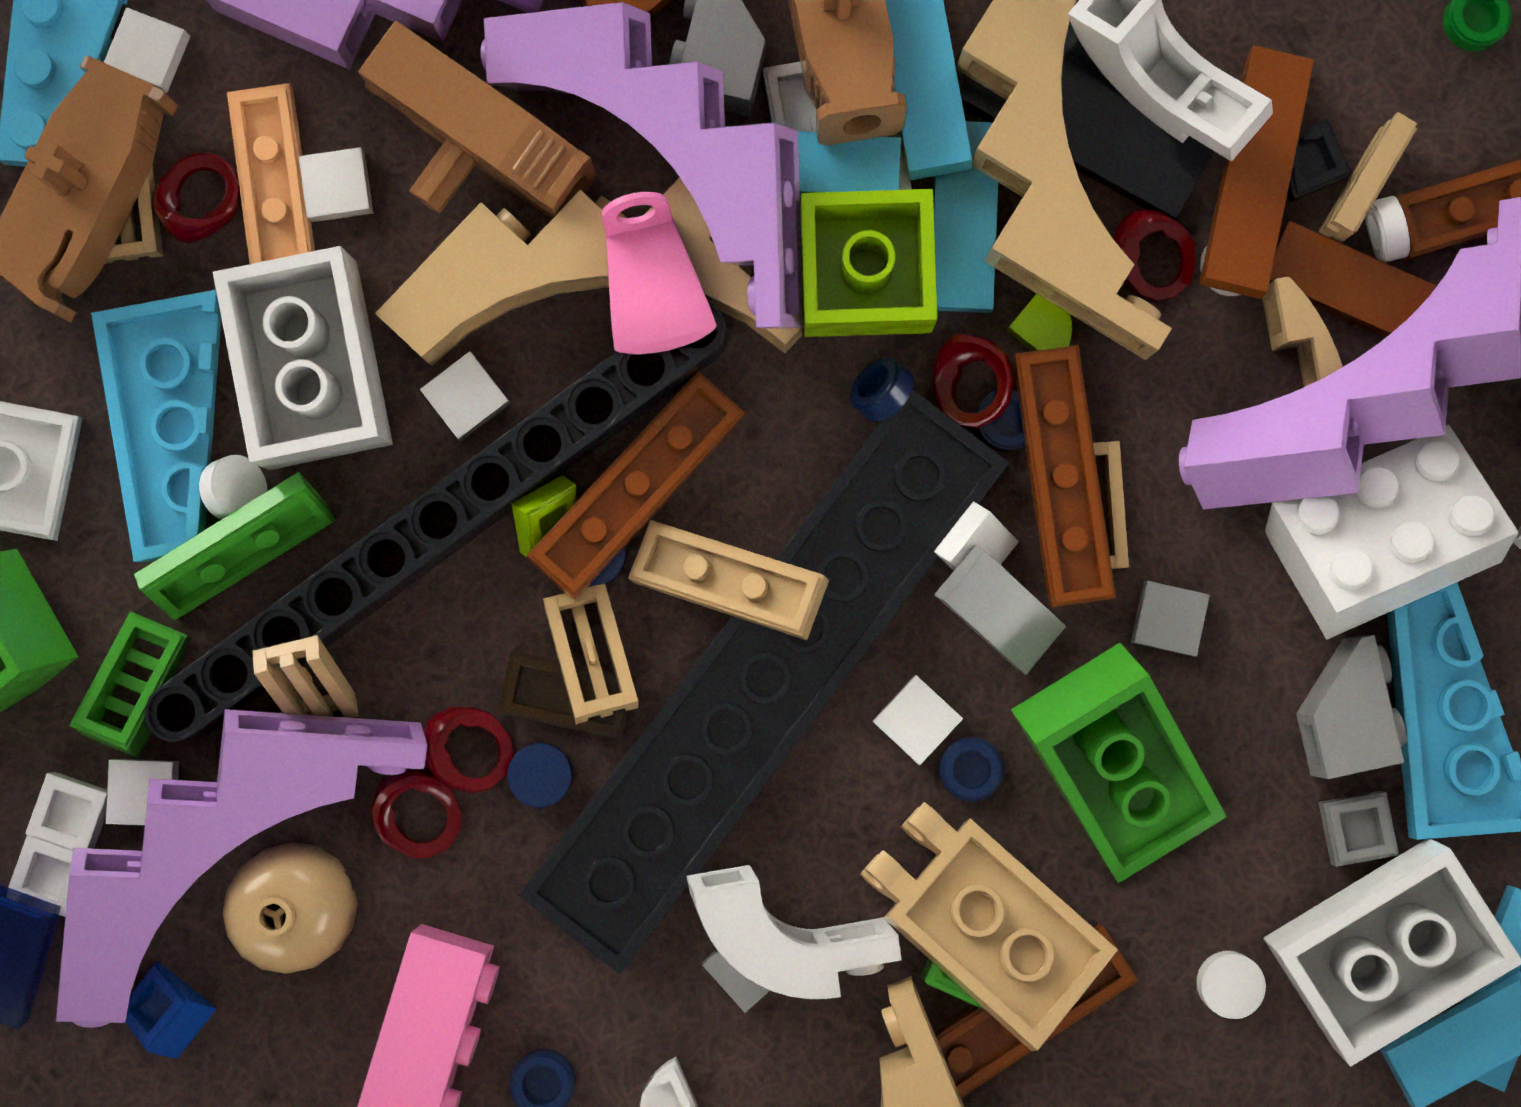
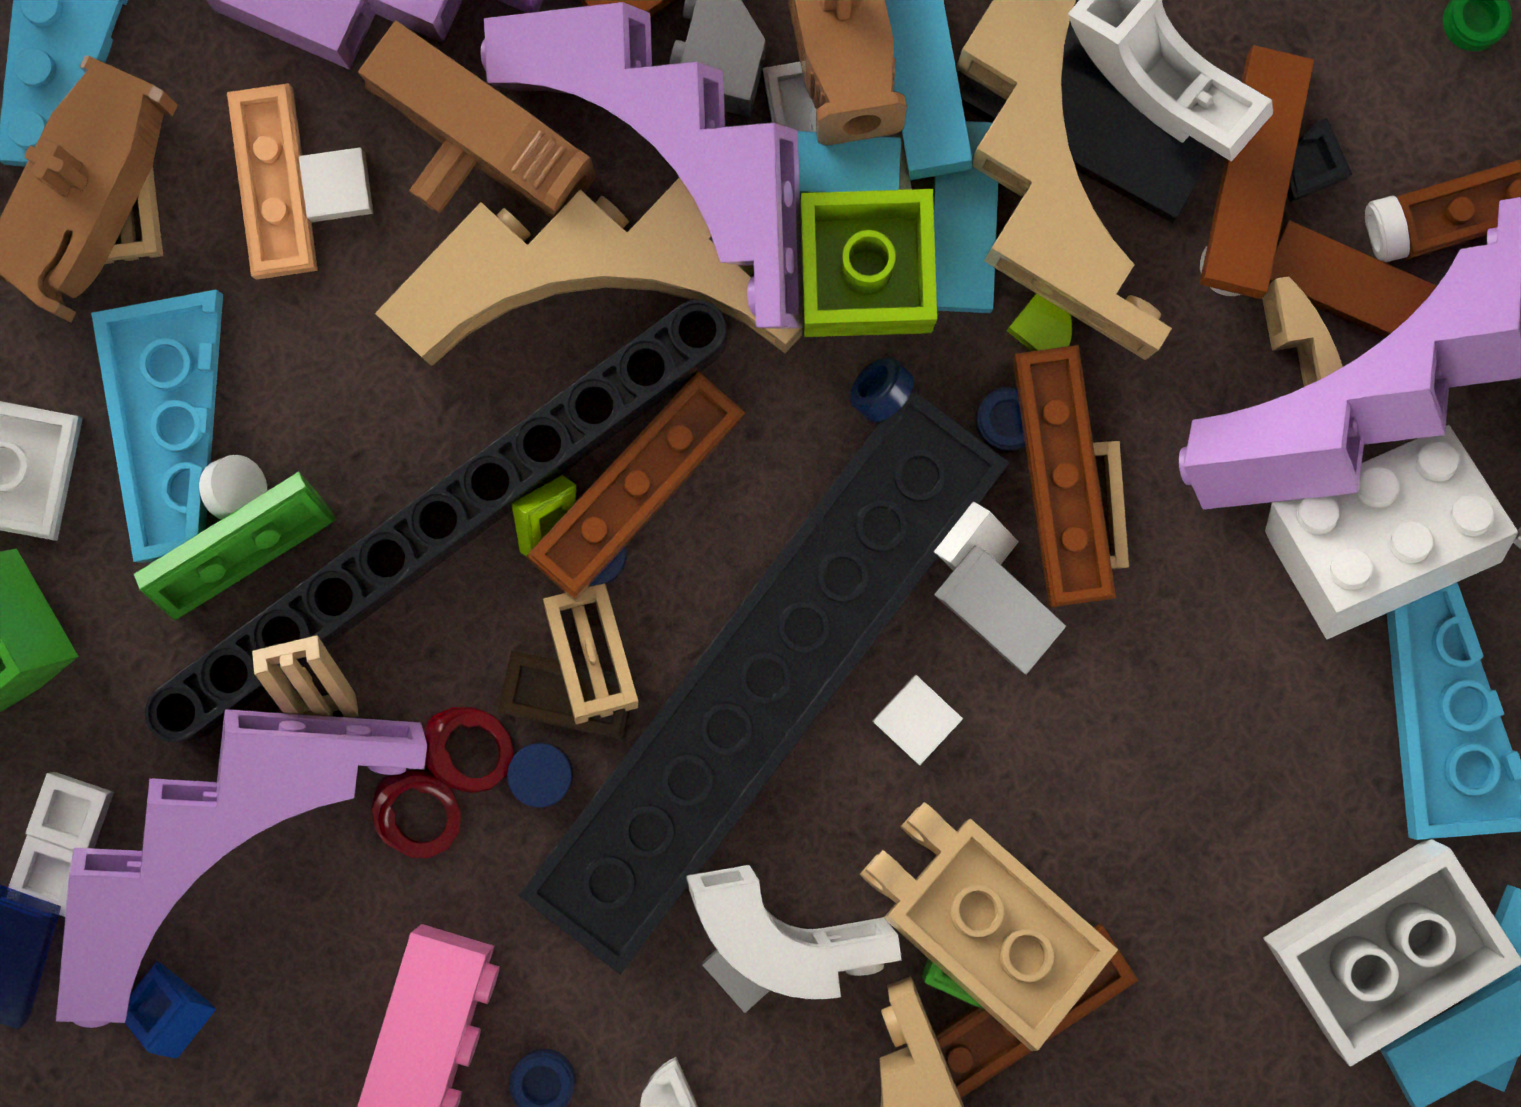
(99, 695): bright green slope -> none
(129, 787): white tile -> none
(147, 48): white tile -> none
(168, 204): dark red piece -> none
(302, 358): white brick -> none
(311, 893): tan cylinder -> none
(465, 396): white tile -> none
(651, 280): bright pink piece -> none
(729, 579): tan tile -> none
(955, 354): dark red piece -> none
(971, 769): dark blue tile -> none
(1120, 761): bright green slope -> none
(1135, 228): dark red piece -> none
(1170, 618): light grey tile -> none
(1231, 984): white tile -> none
(1349, 714): light grey slope -> none
(1358, 828): light grey tile -> none
(1368, 178): tan tile -> none

